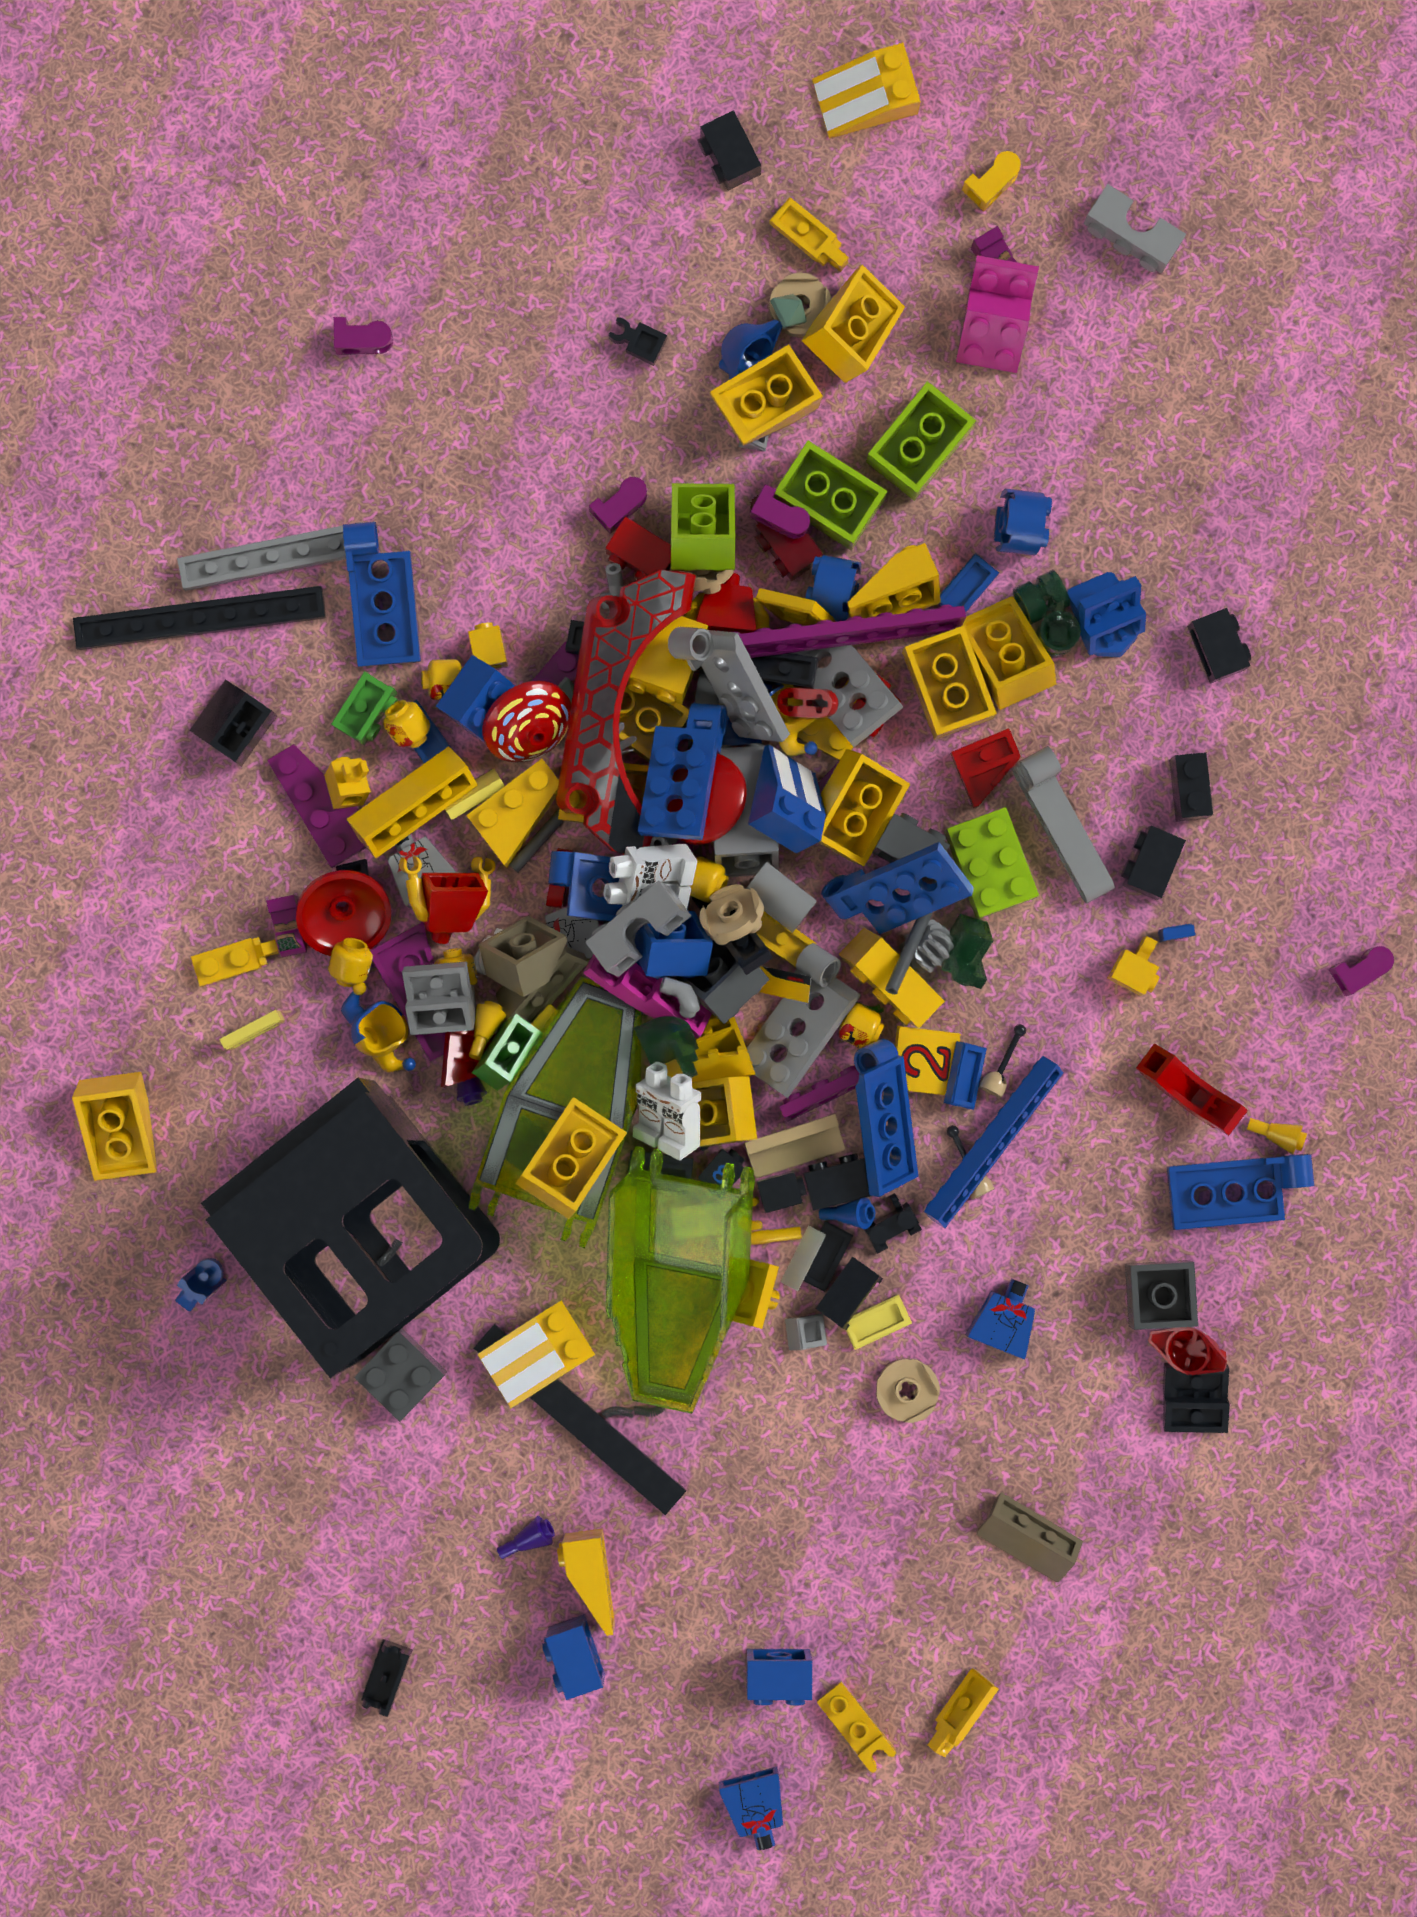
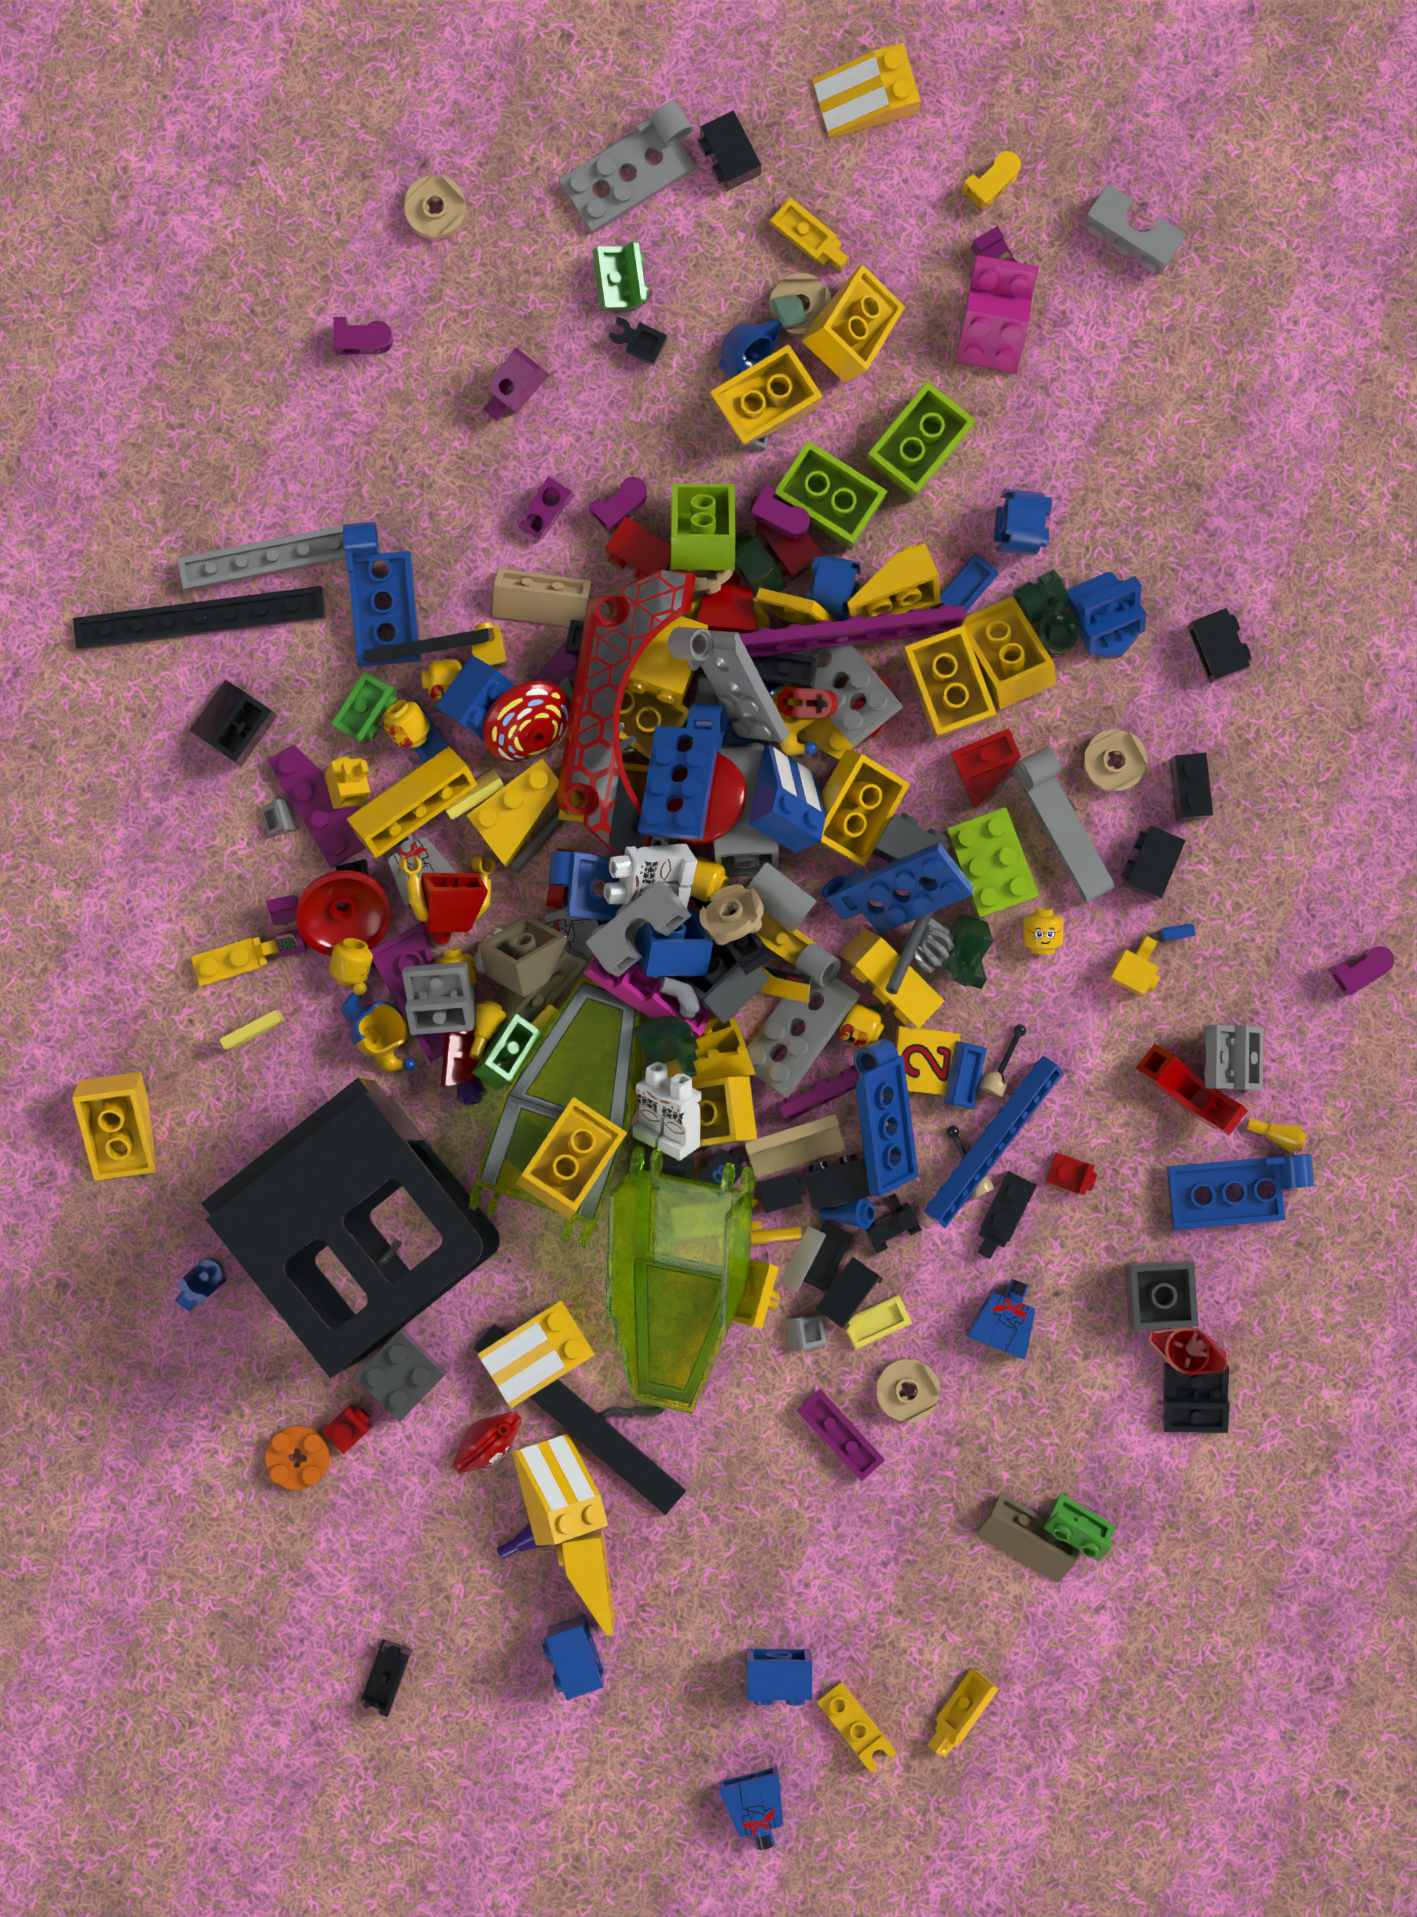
(277, 818): none -> light grey slope
(283, 1470): none -> orange plate
(348, 1427): none -> red bracket
(429, 645): none -> black tile
(435, 225): none -> tan plate
(487, 1442): none -> red hat
(516, 371): none -> magenta torso
(539, 597): none -> tan panel
(545, 508): none -> magenta leg
(558, 1491): none -> yellow slope
(614, 580): light grey arm -> none
(620, 277): none -> bright green bracket
(658, 133): none -> light grey hinge
(756, 564): none -> clear green brick
(840, 1434): none -> magenta plate
(1005, 1213): none -> black hinge
(1043, 931): none -> yellow head
(1071, 1174): none -> red bracket
(1079, 1528): none -> bright green bracket
(1120, 743): none -> tan plate
(1234, 1057): none -> light grey brick

